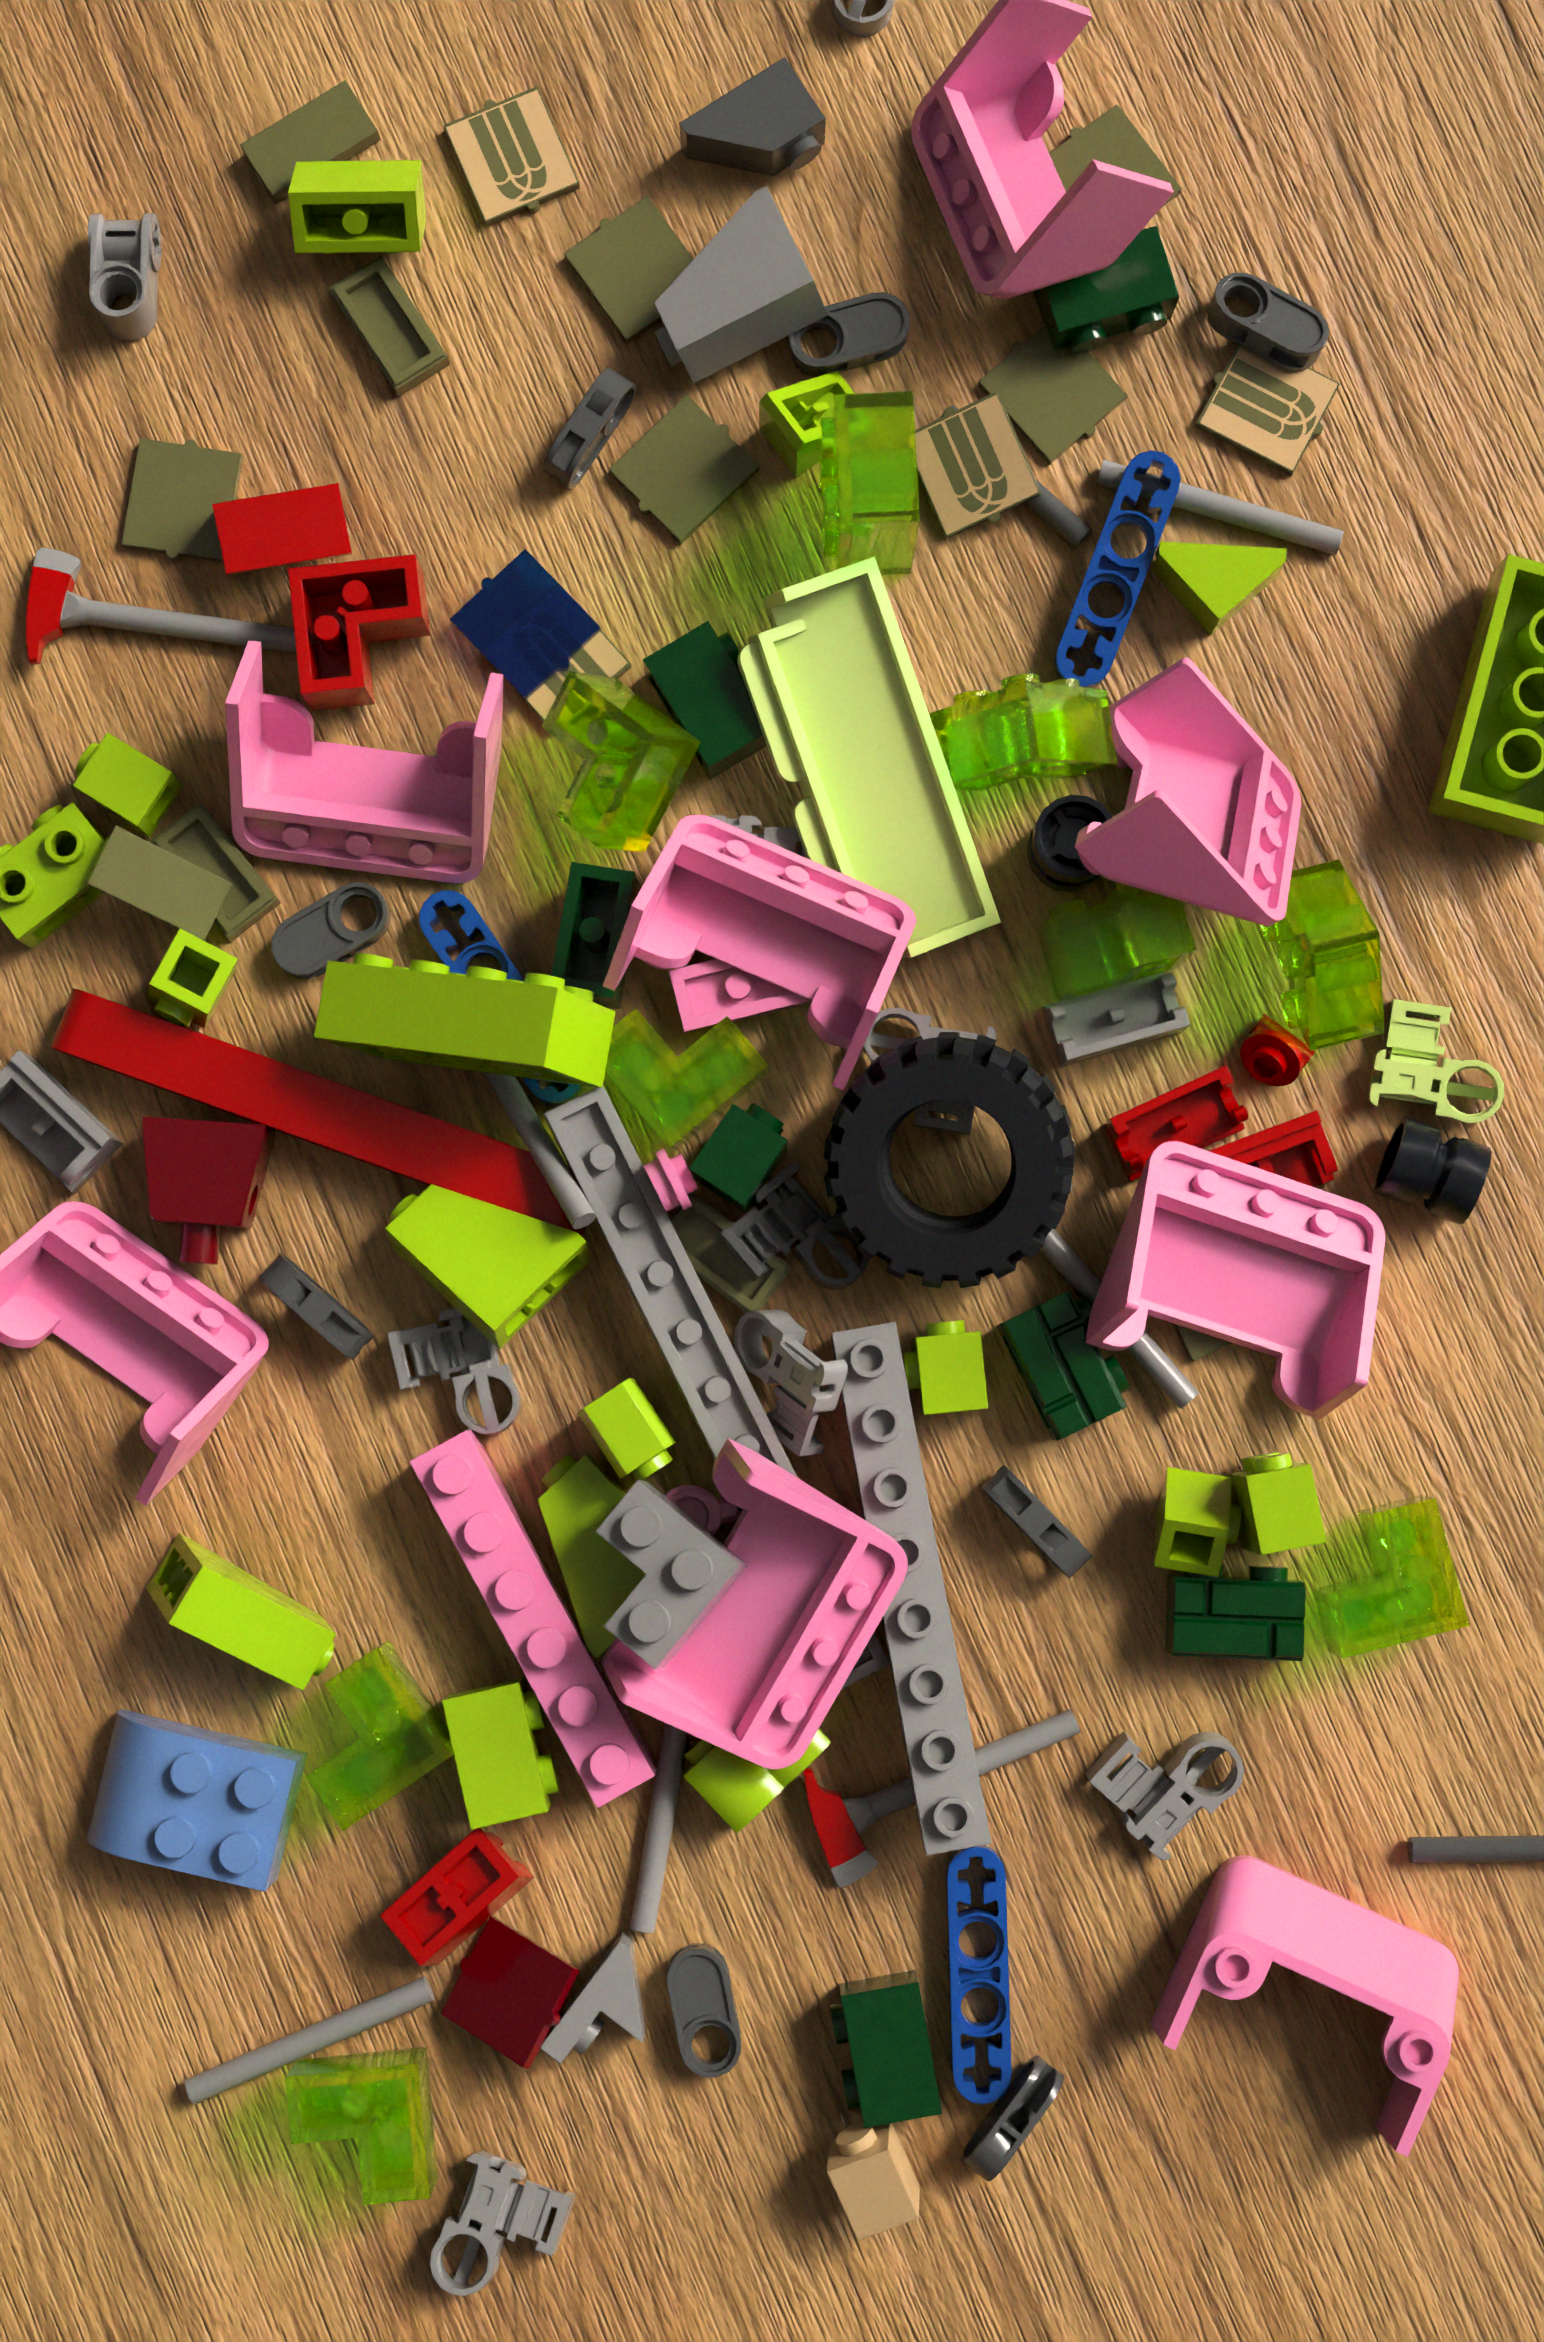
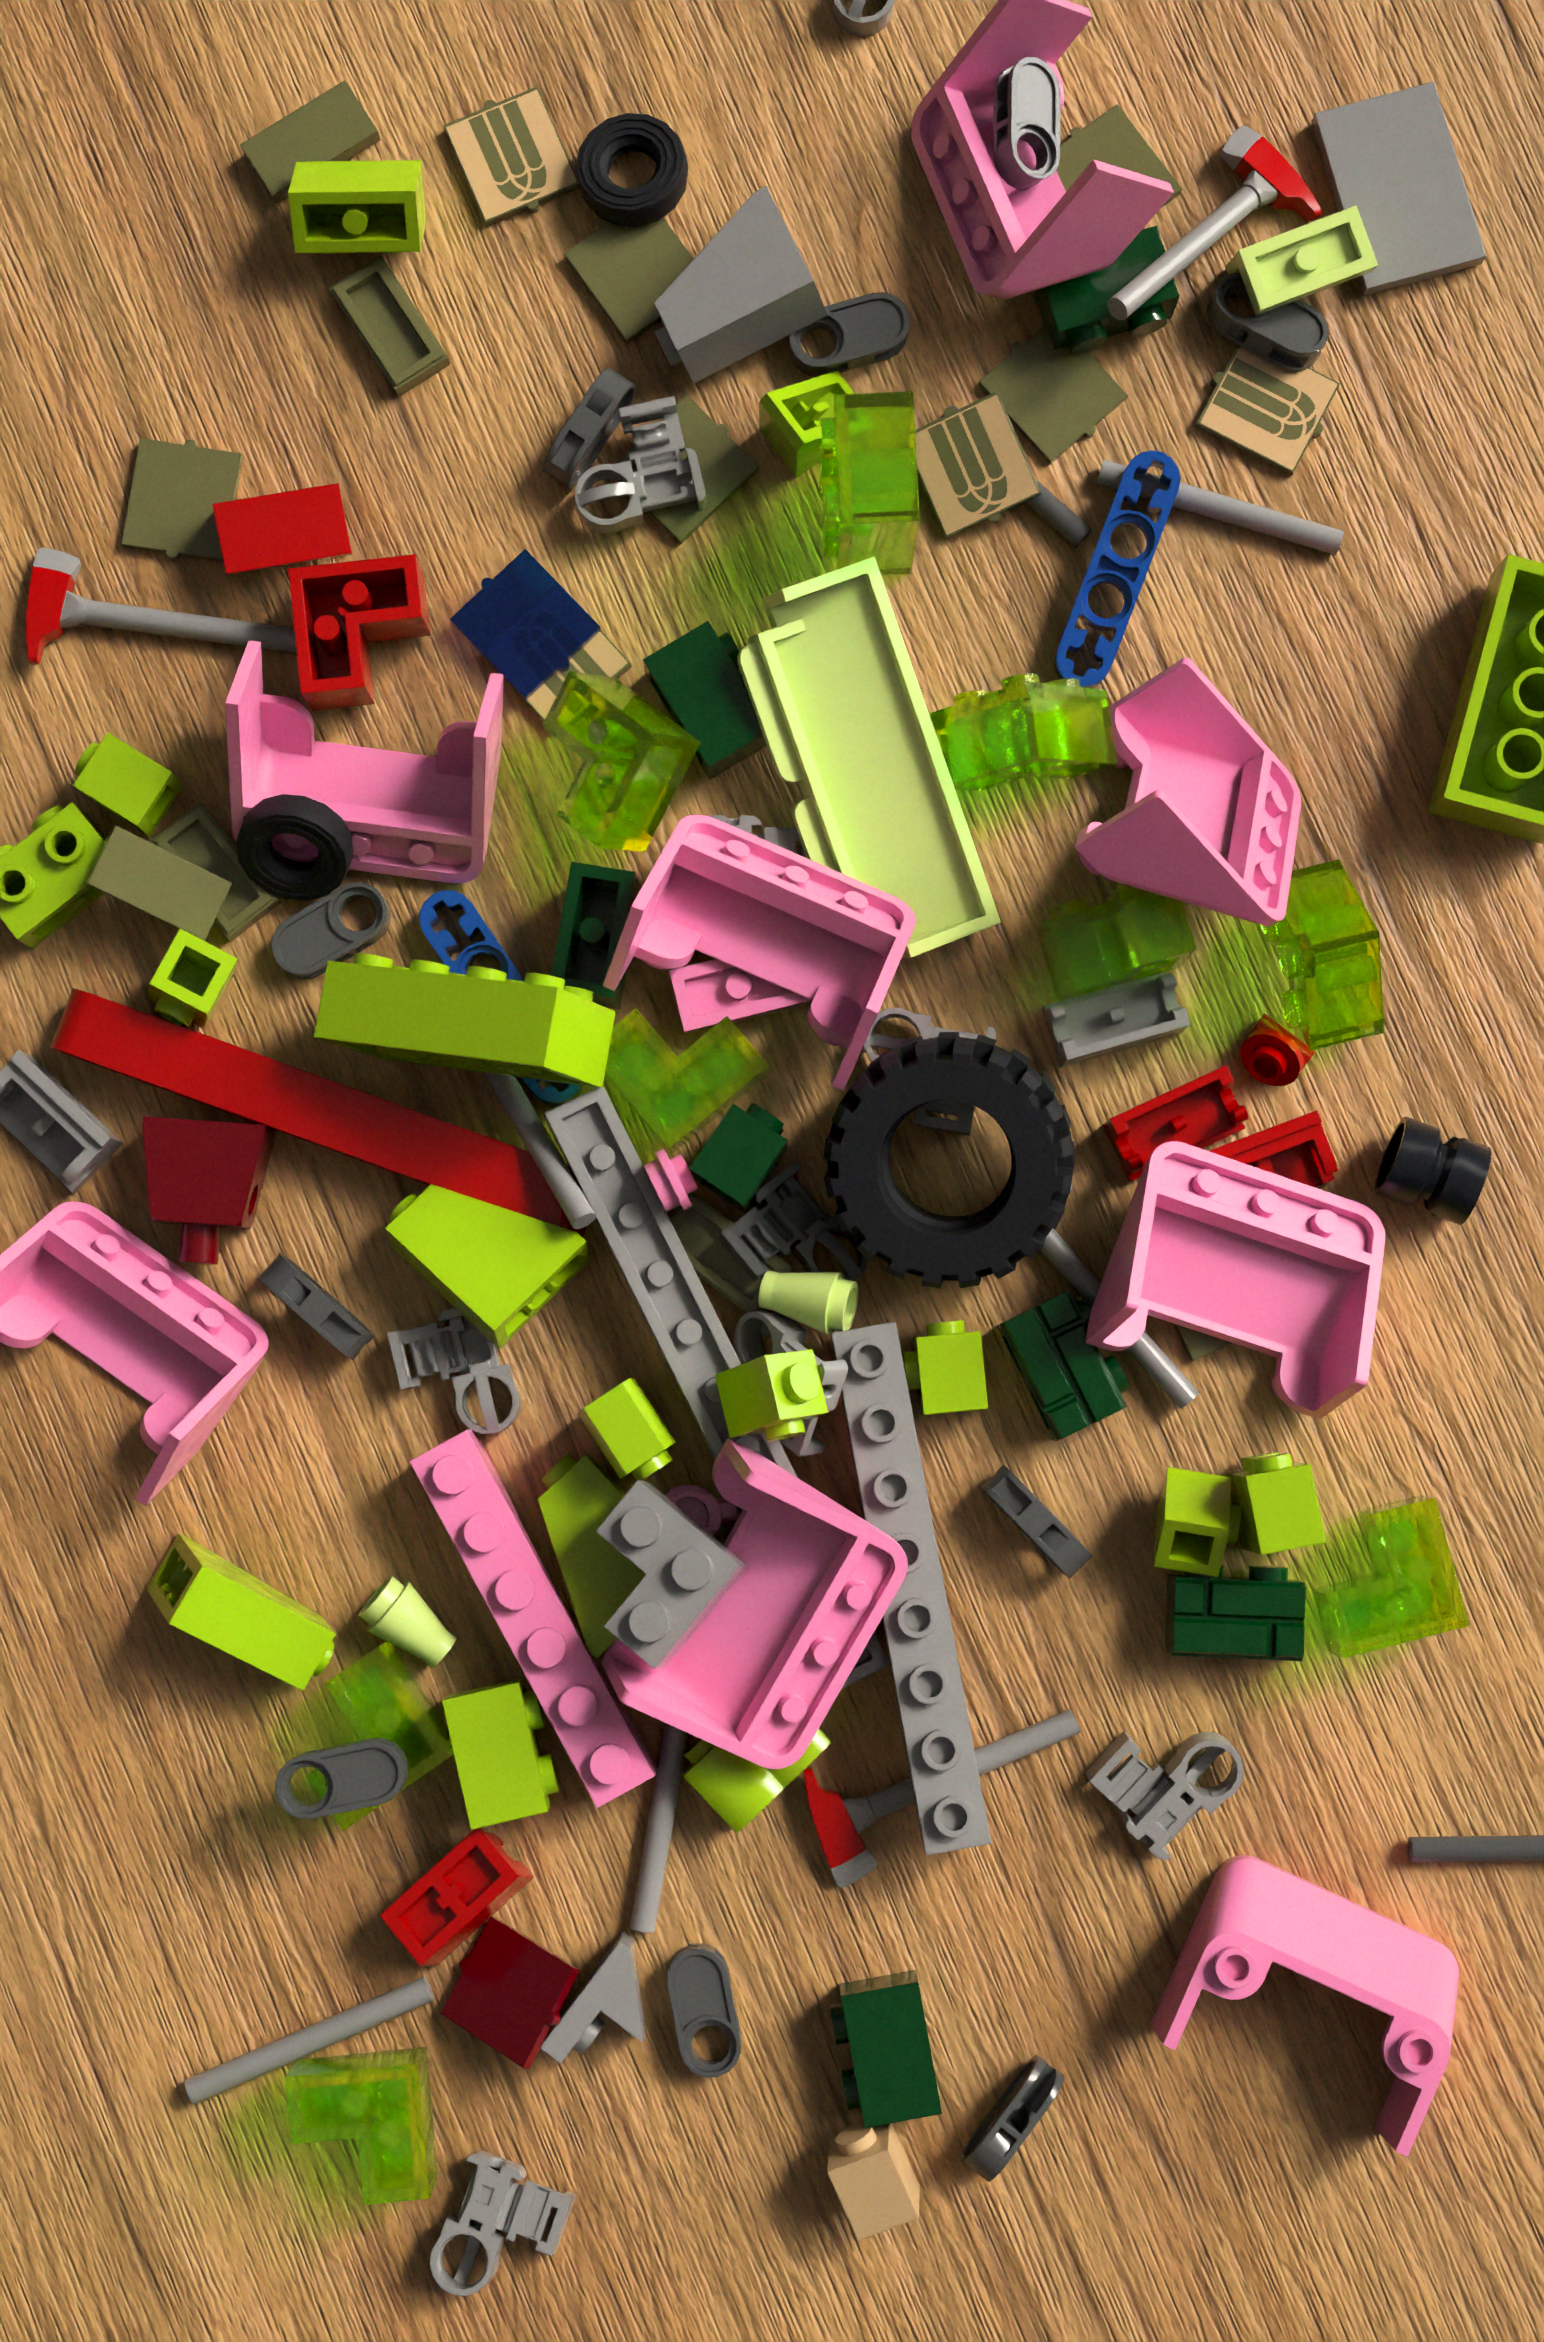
(125, 262): light grey piece -> none
(196, 1800): medium blue brick -> none
(308, 820): none -> black tyre
(355, 1774): none -> dark grey piece
(406, 1621): none -> yellowish green cone
(624, 135): none -> black tyre
(660, 474): none -> light grey piece
(758, 125): dark grey slope -> none
(772, 1395): none -> lime brick
(811, 1298): none -> yellowish green cone
(973, 1972): blue beam -> none
(1028, 110): none -> piece
(1053, 842): black wheel -> none
(1215, 578): lime slope -> none
(1266, 181): none -> light grey piece
(1304, 260): none -> yellowish green panel
(1405, 178): none -> light grey tile
(1413, 1065): yellowish green piece -> none

